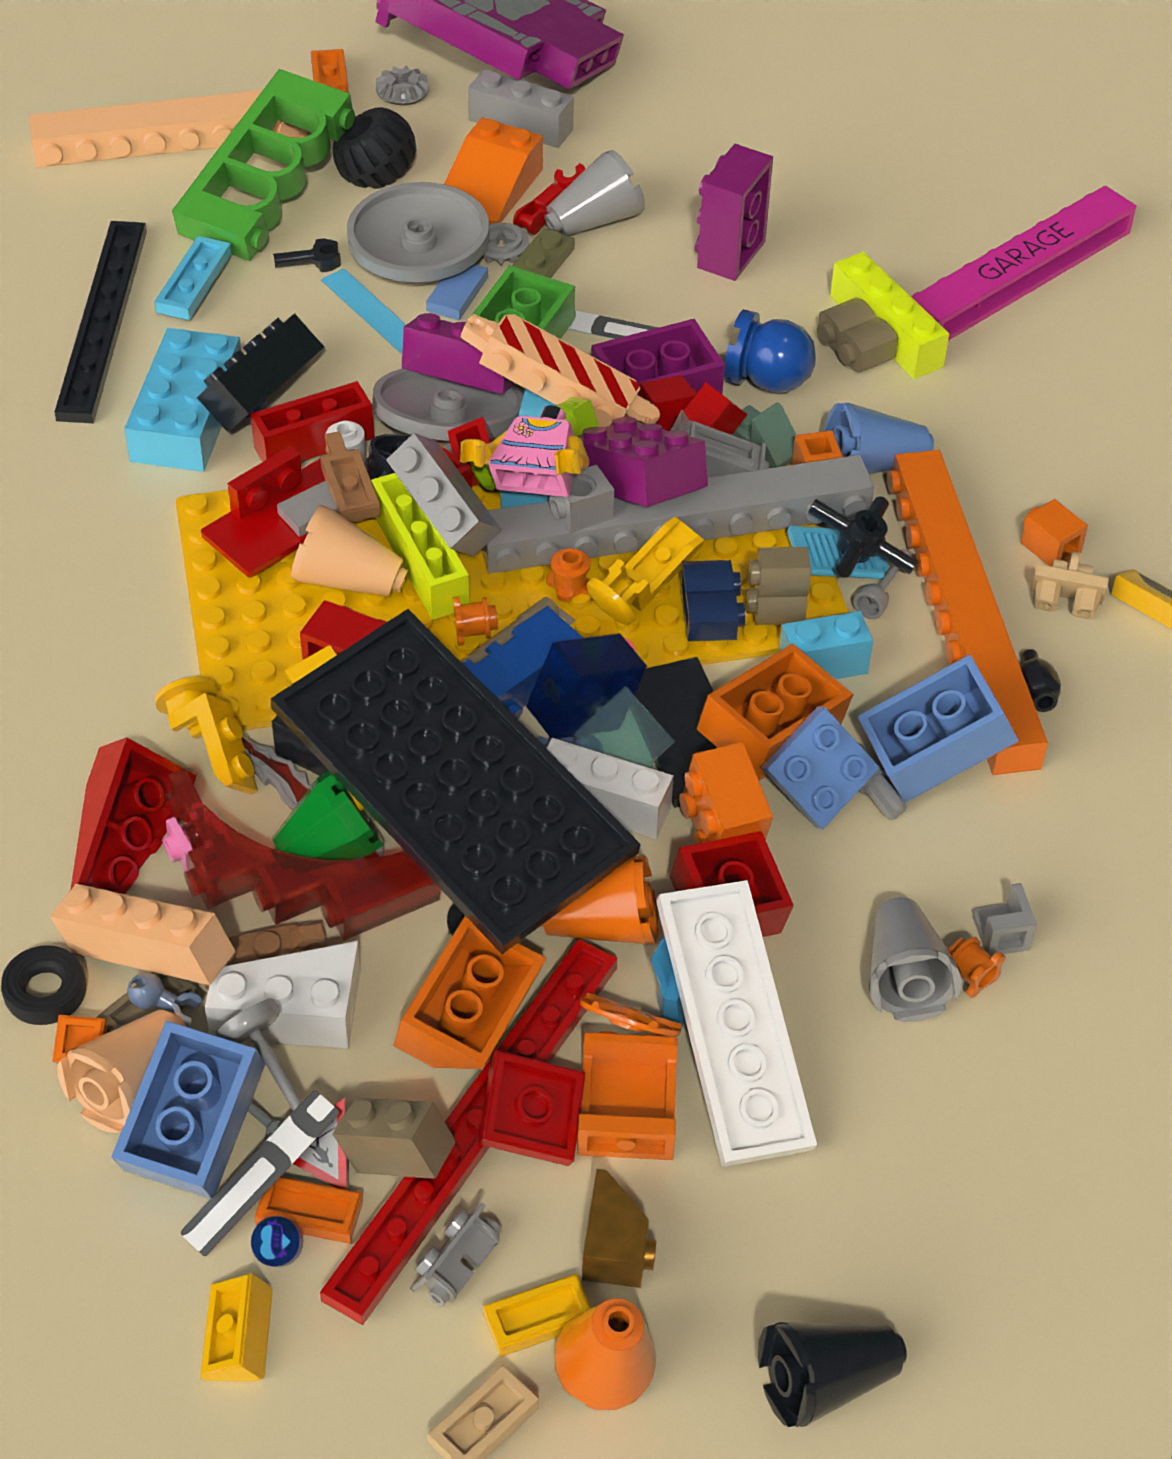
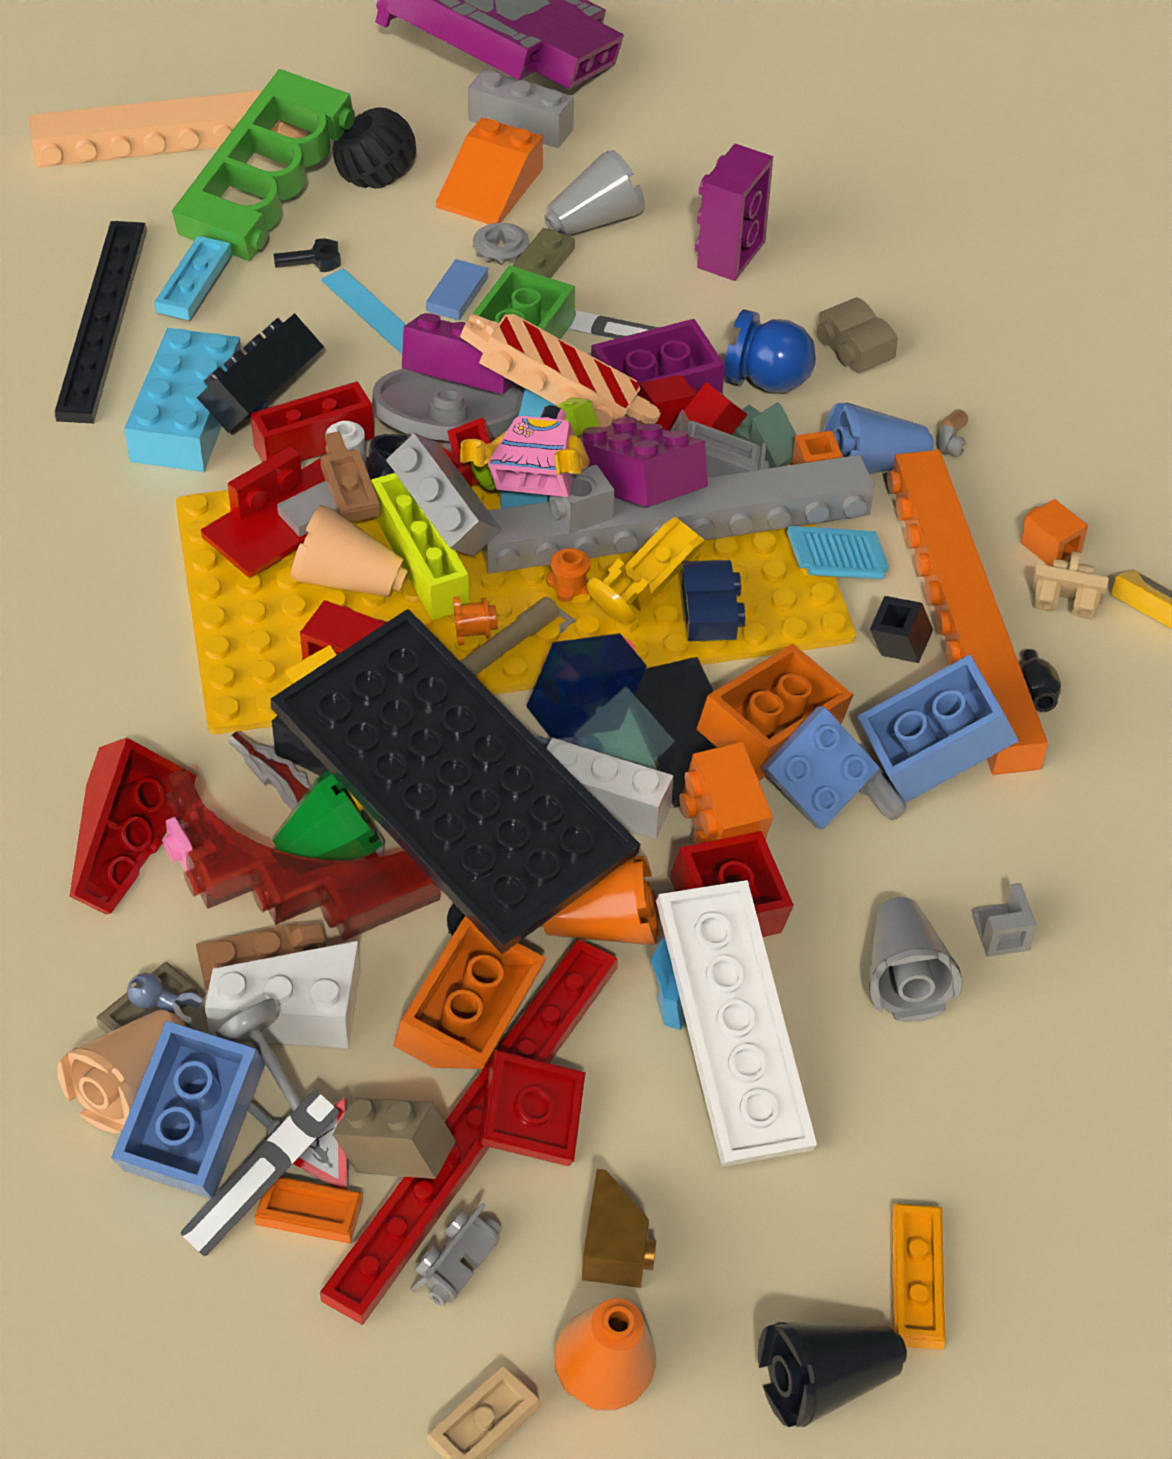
(34, 962): black tyre -> none
(75, 1031): orange tile -> none
(143, 933): light nougat brick -> none
(195, 705): yellow piece -> none
(237, 1330): yellow slope -> none
(277, 1241): clear blue tile -> none
(330, 68): orange hinge -> none
(402, 85): light grey gear -> none
(418, 232): light grey dish -> none
(514, 668): blue wedge -> none
(532, 214): red piece -> none
(534, 1314): yellow tile -> none
(628, 1096): orange panel -> none
(630, 1016): orange wheel -> none
(780, 585): dark tan brick -> none
(834, 642): medium azure brick -> none
(862, 536): black bar -> none
(876, 594): light grey hinge -> none
(901, 629): none -> black brick
(918, 1275): none -> light orange tile
(920, 337): neon yellow brick -> none
(949, 427): none -> light grey arm
(975, 964): orange brick -> none
(1027, 261): dark pink brick -> none

